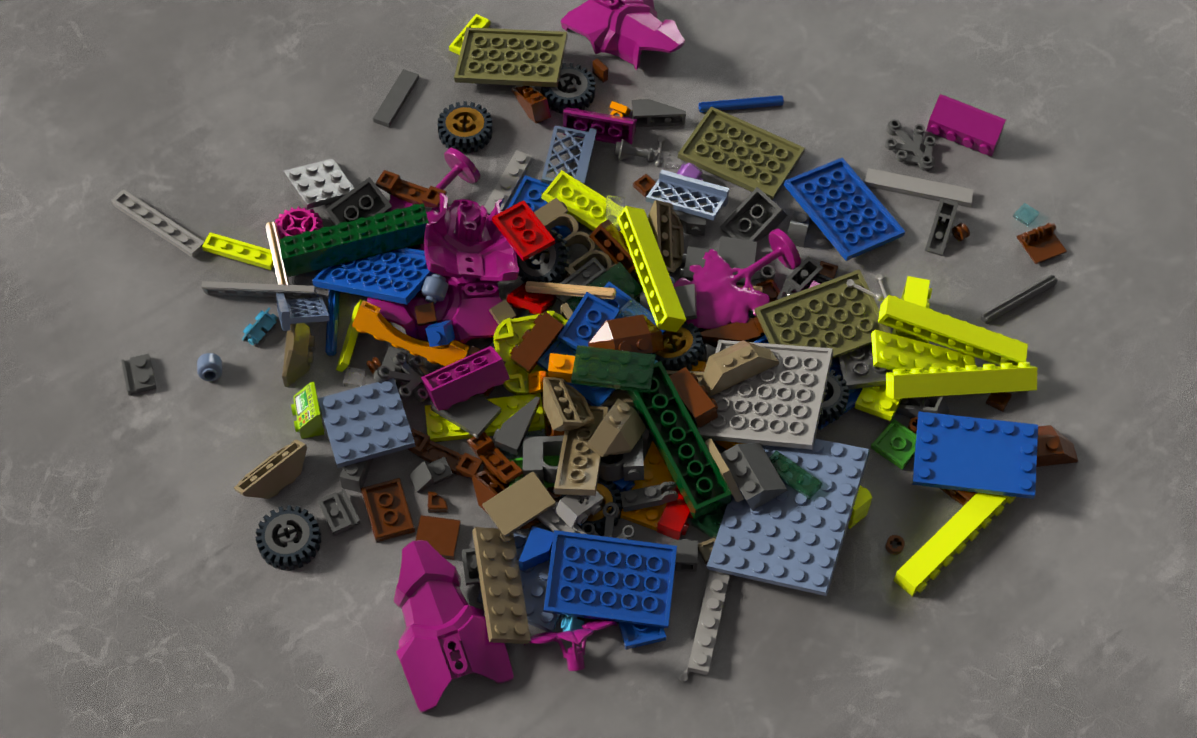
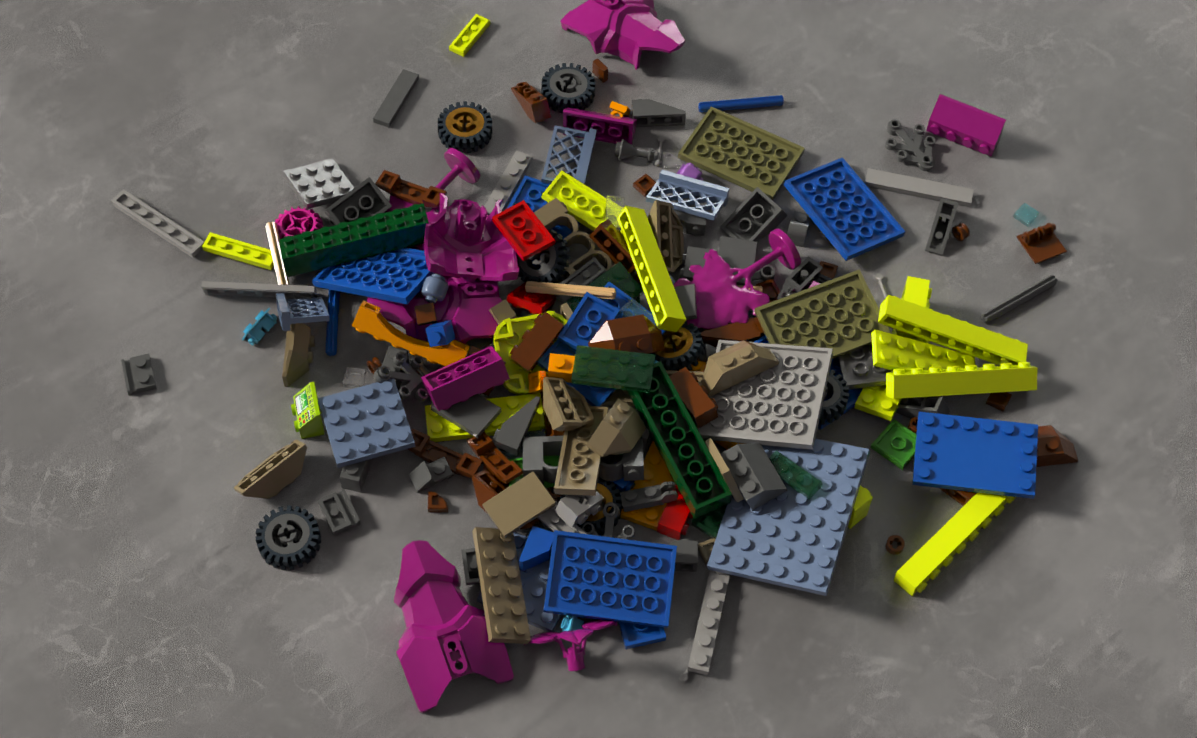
(209, 367): sand blue head -> none
(349, 342): neon yellow tile -> none
(388, 510): reddish brown tile -> none
(440, 534): reddish brown tile -> none
(511, 57): olive plate -> none
(850, 283): light grey hinge -> none

